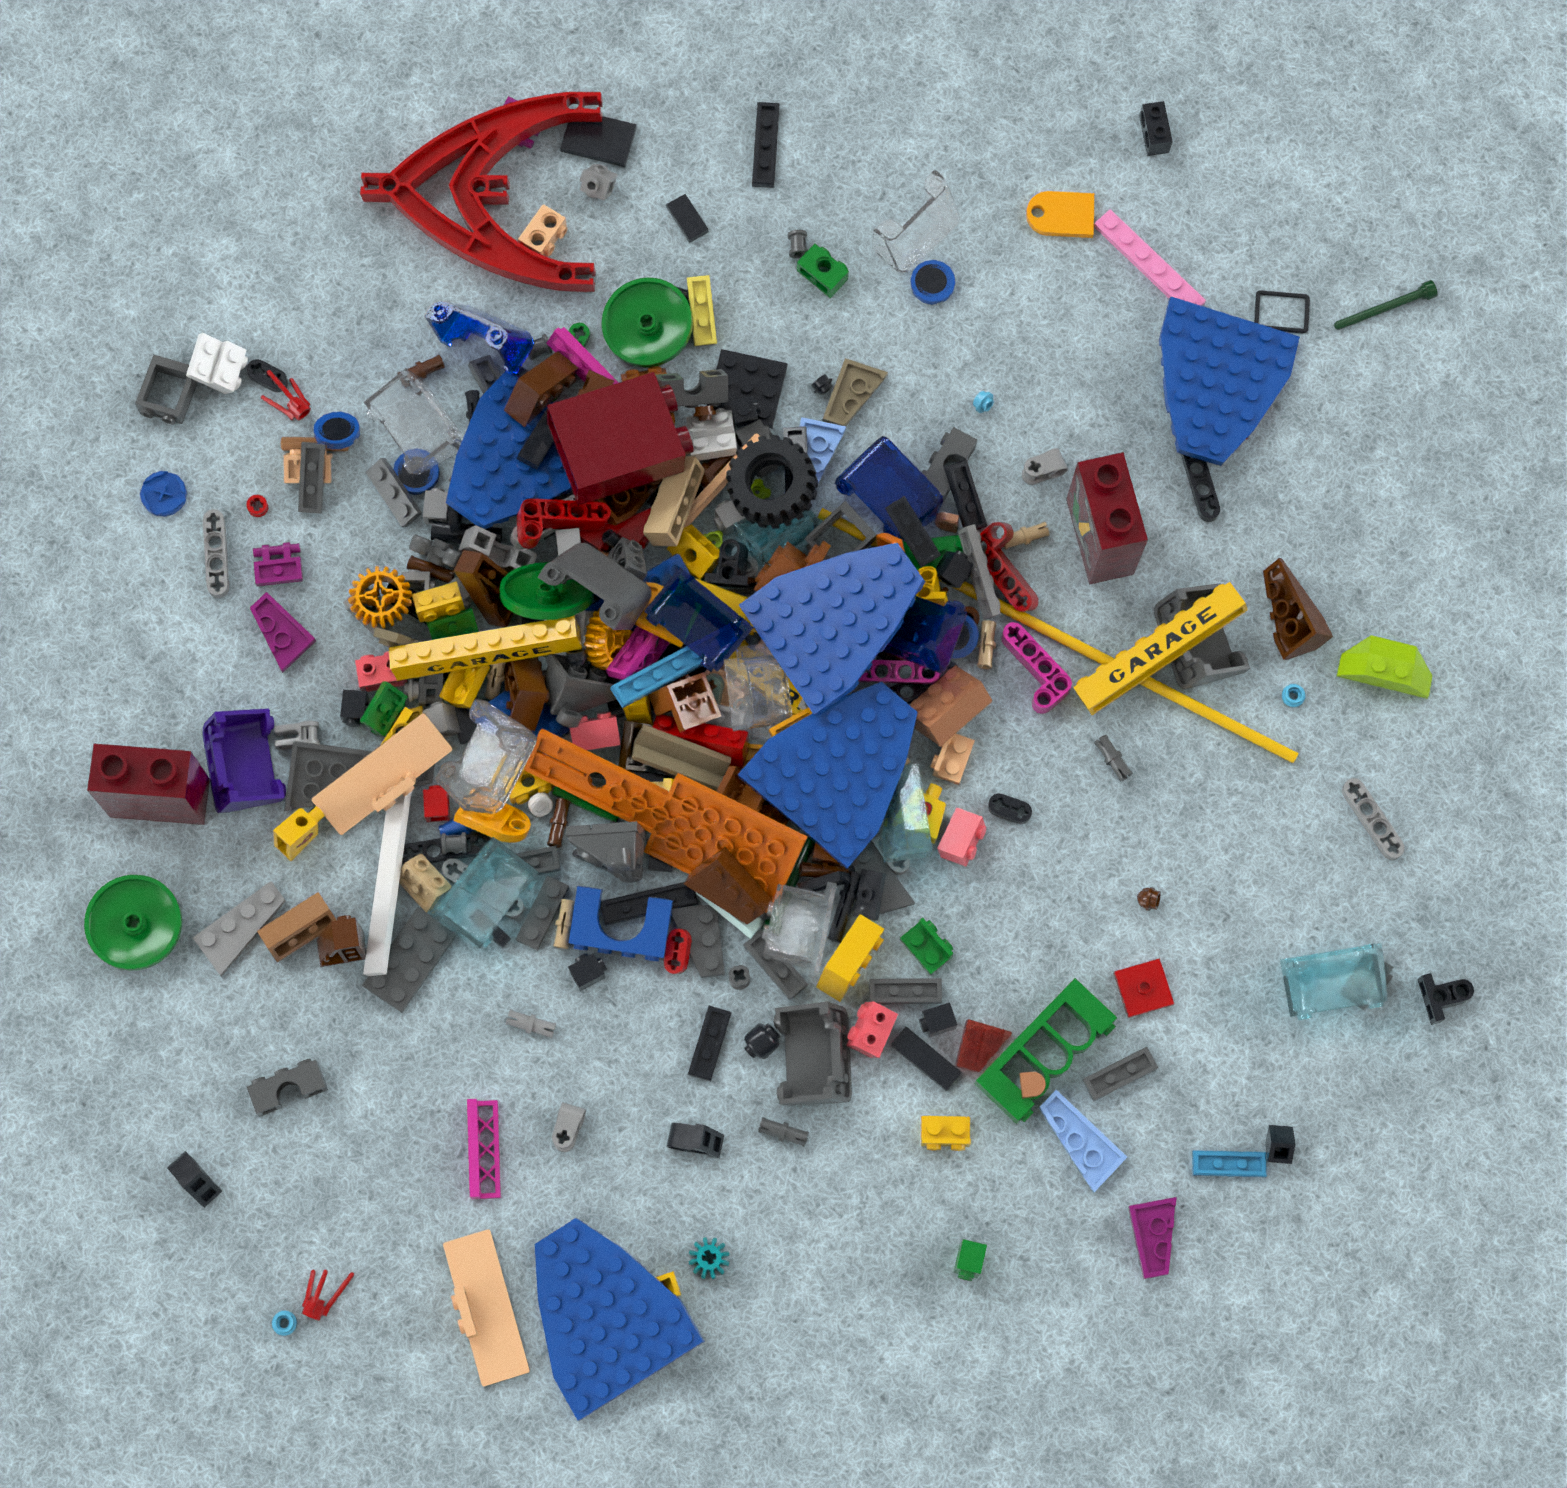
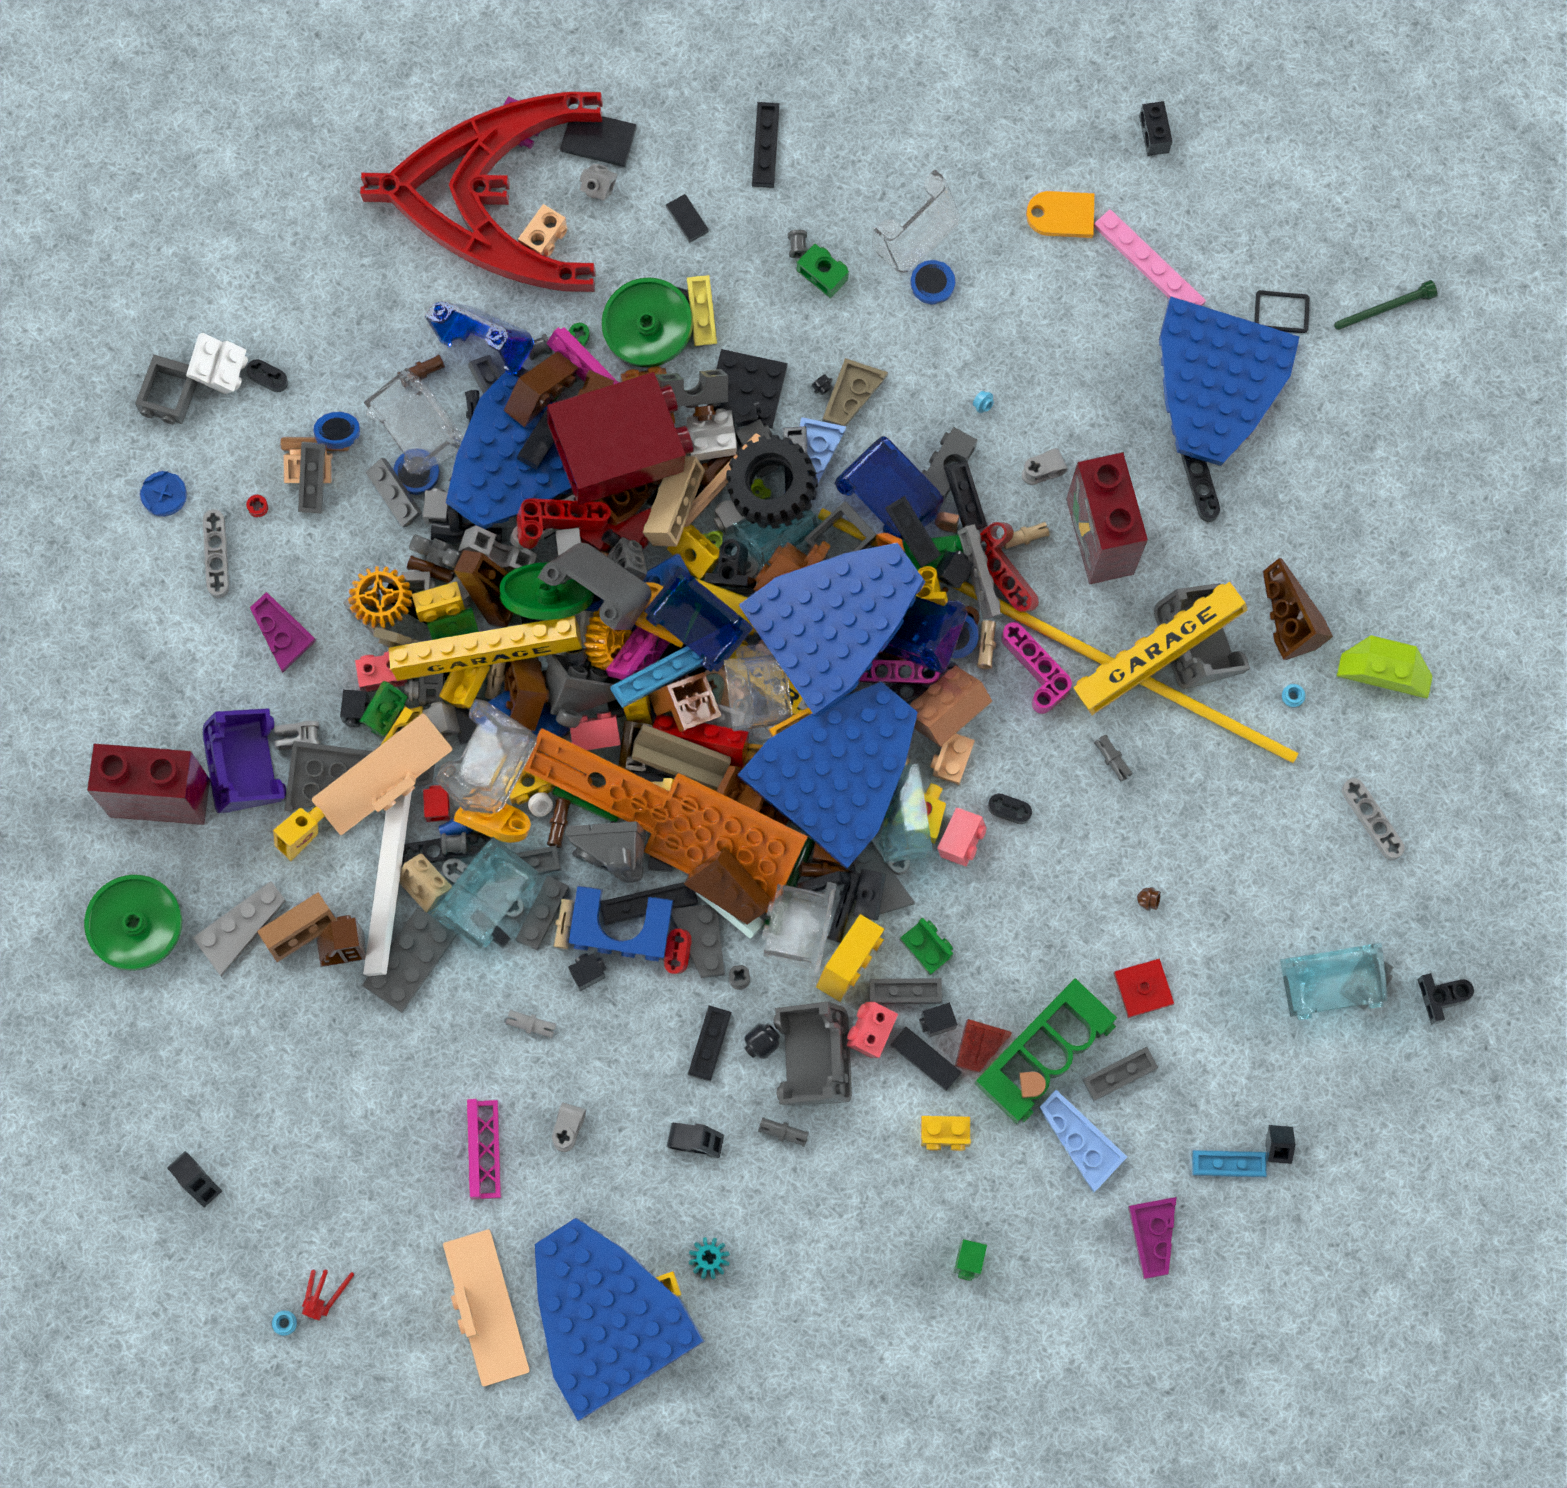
(266, 1092): dark grey arch -> none
(277, 570): magenta plate -> none
(297, 406): red plant -> none
(781, 973): dark grey plate -> none

